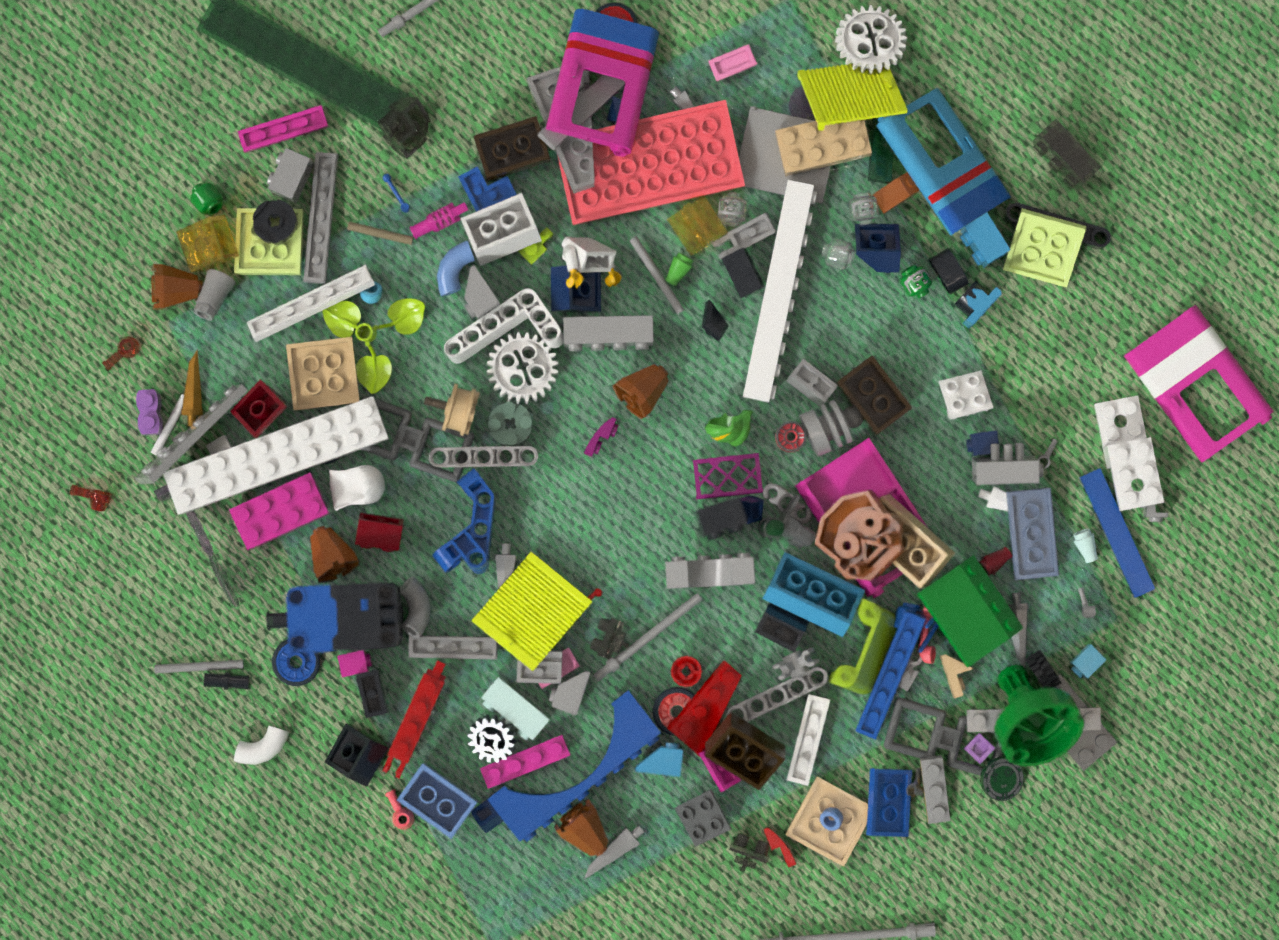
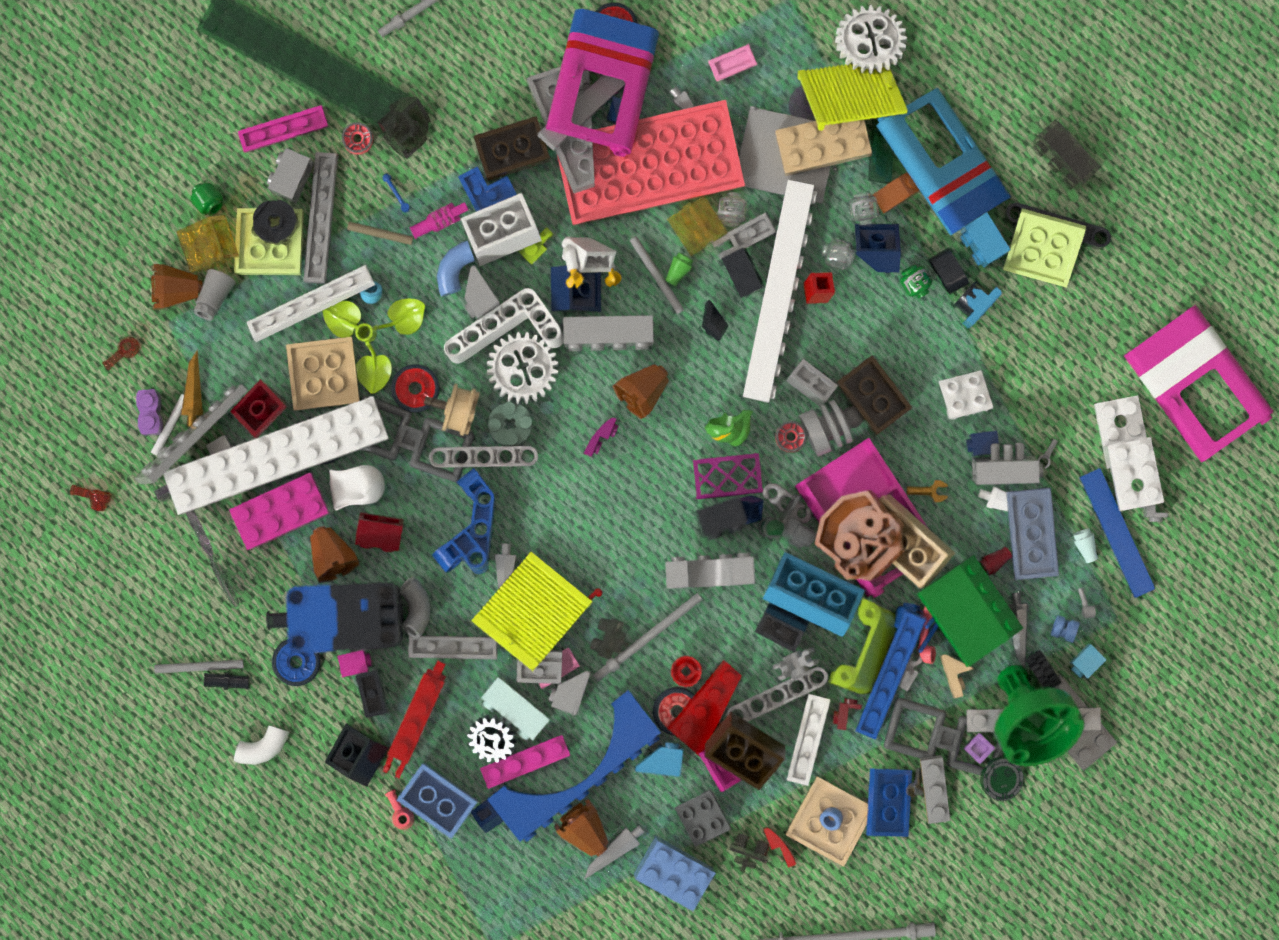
(357, 147): none -> coral wheel
(409, 375): none -> red wheel
(674, 873): none -> medium blue brick
(819, 288): none -> red brick
(840, 717): none -> dark red bracket
(929, 491): none -> pearl gold bar
(1065, 628): none -> medium blue wheel

